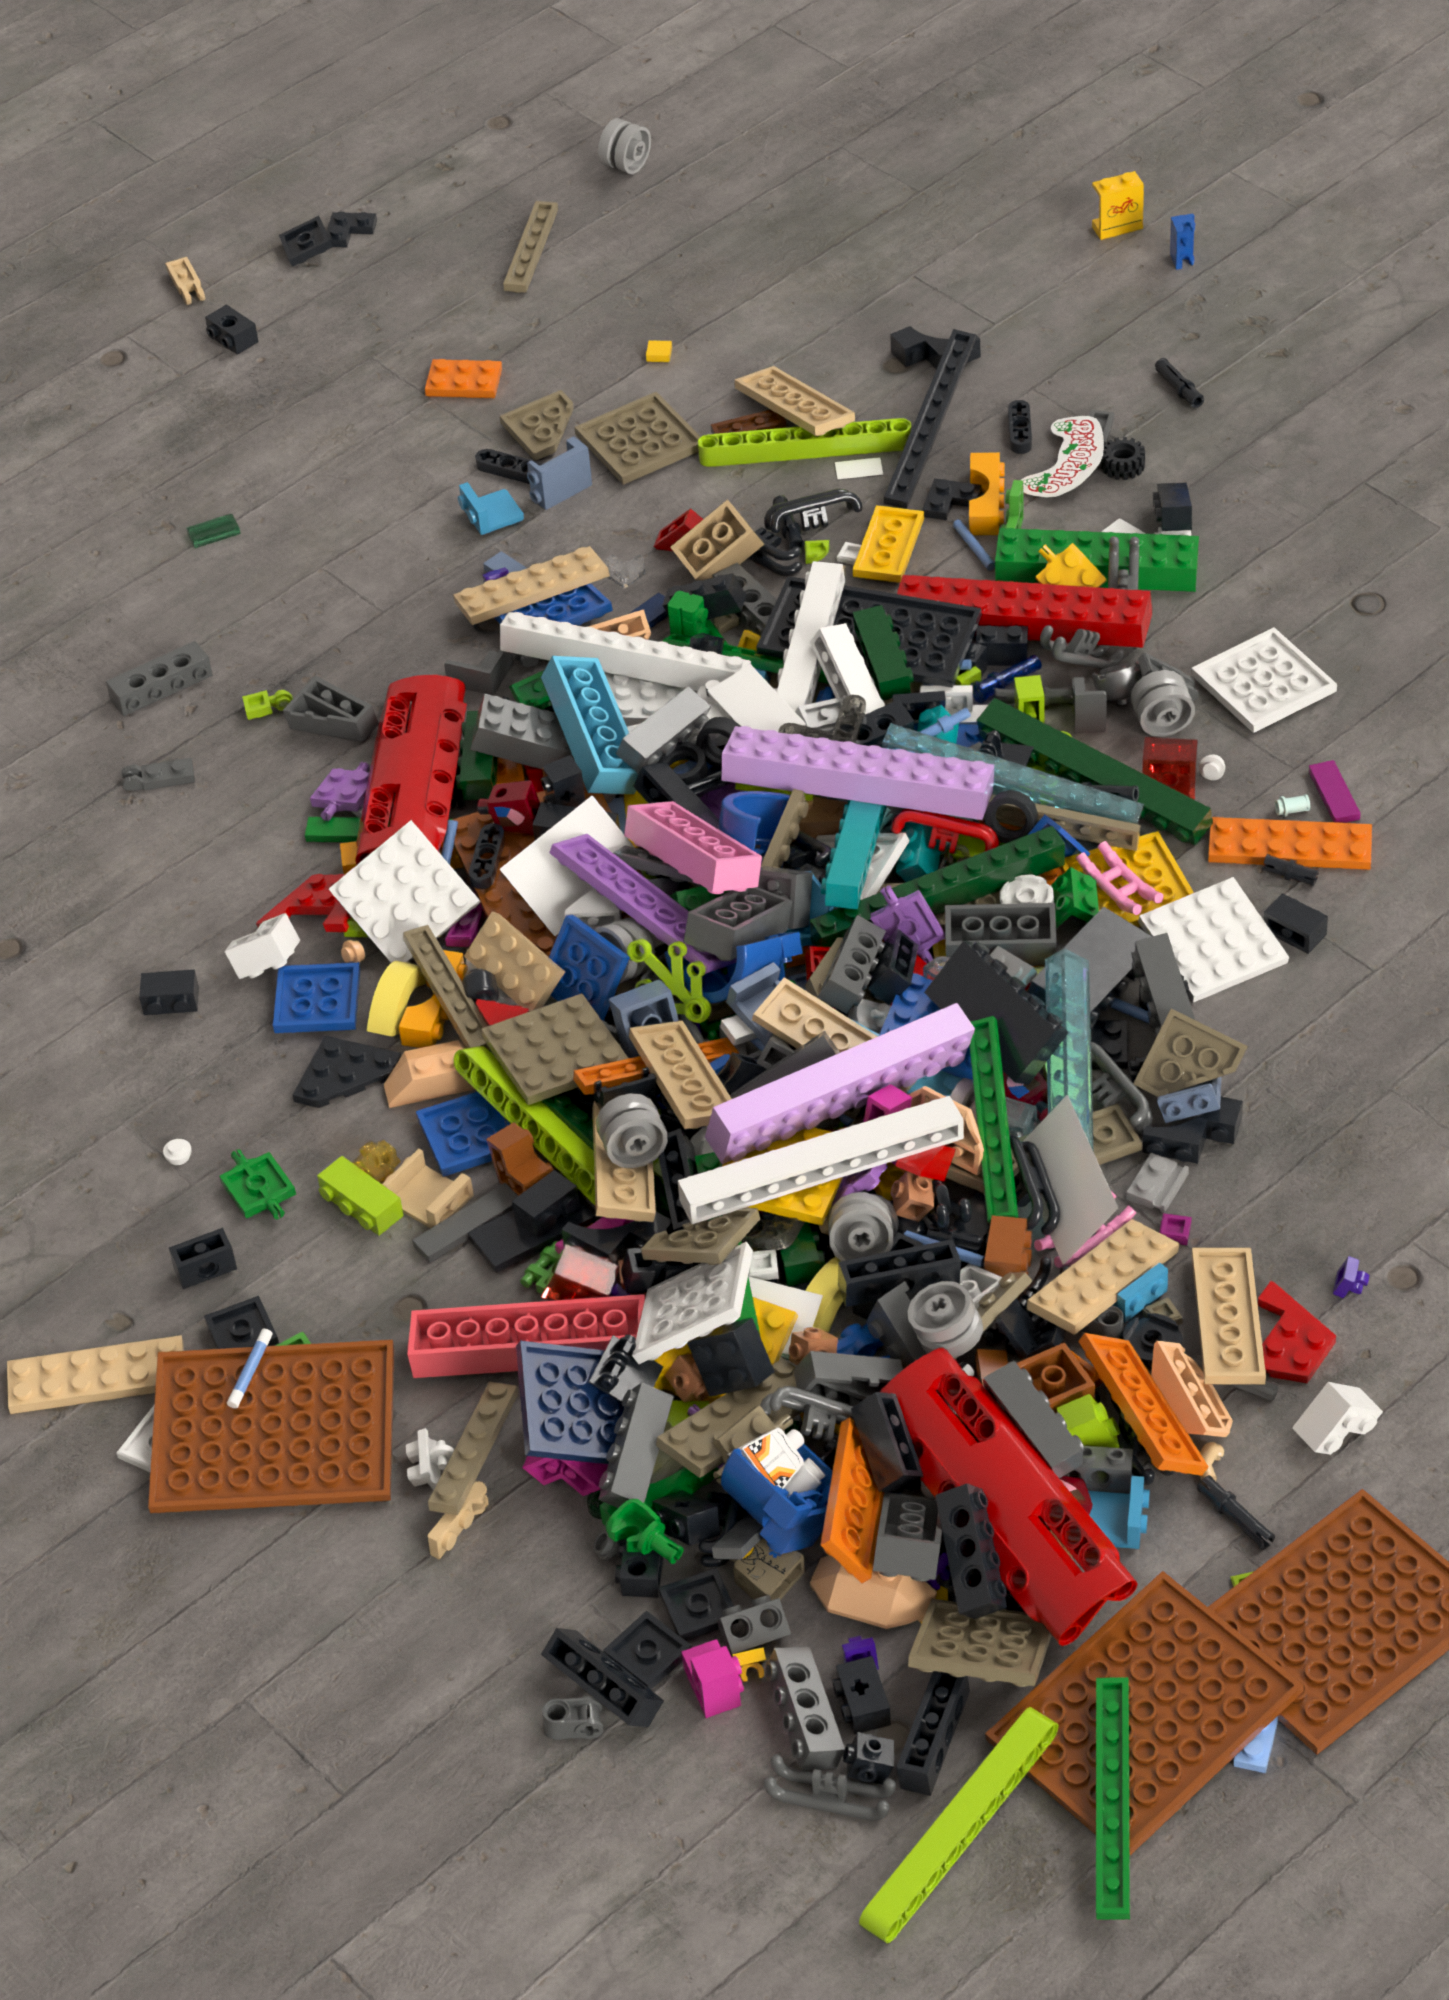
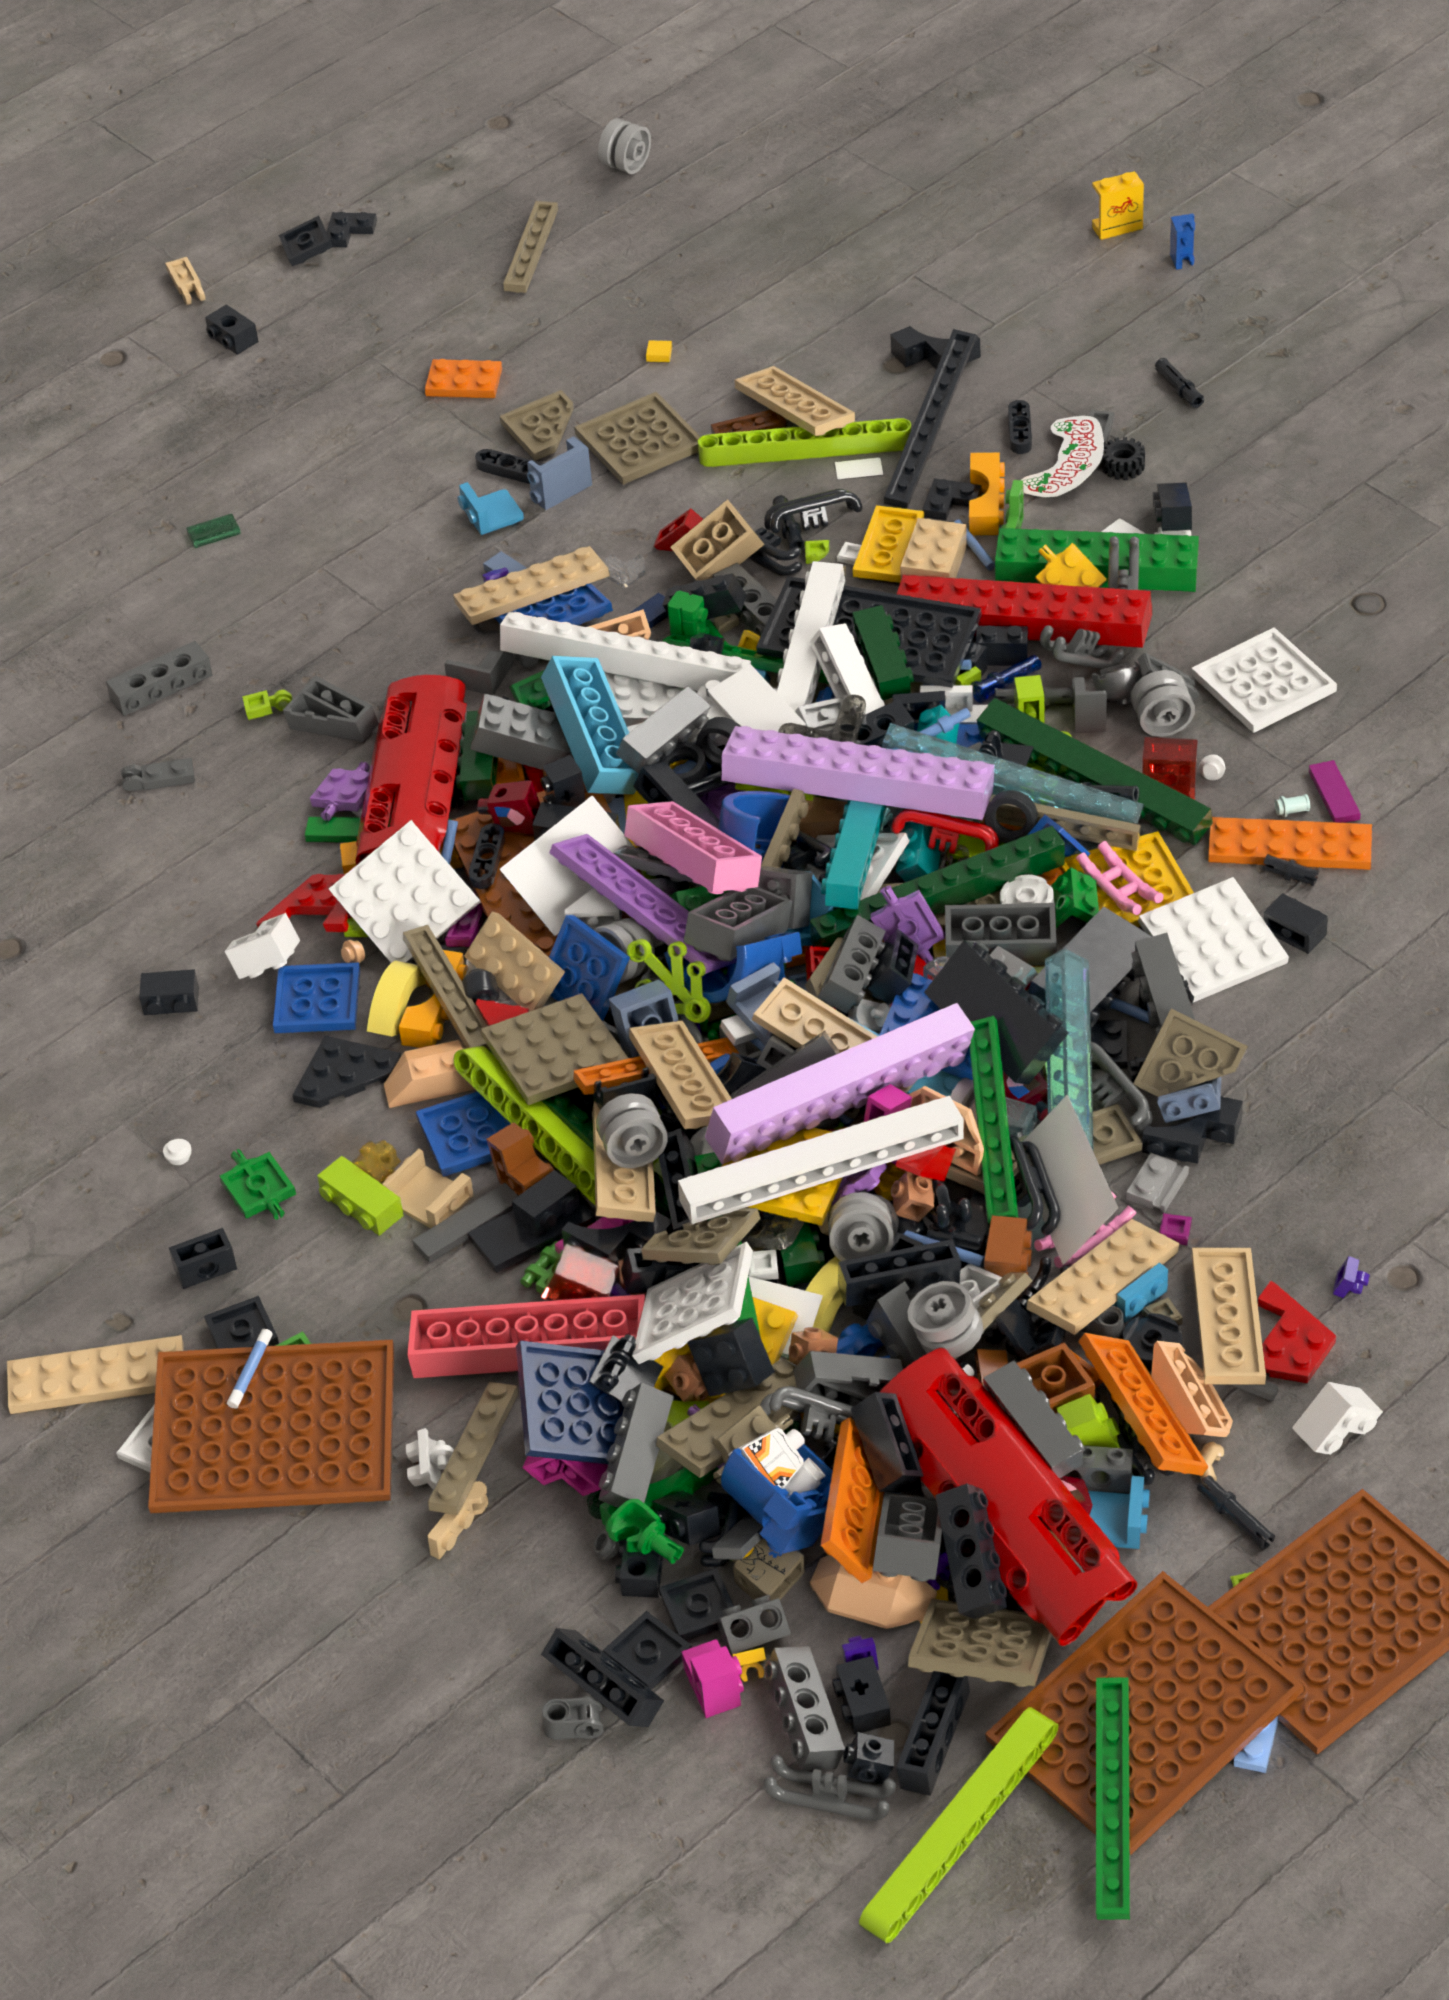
(935, 549): none -> tan brick

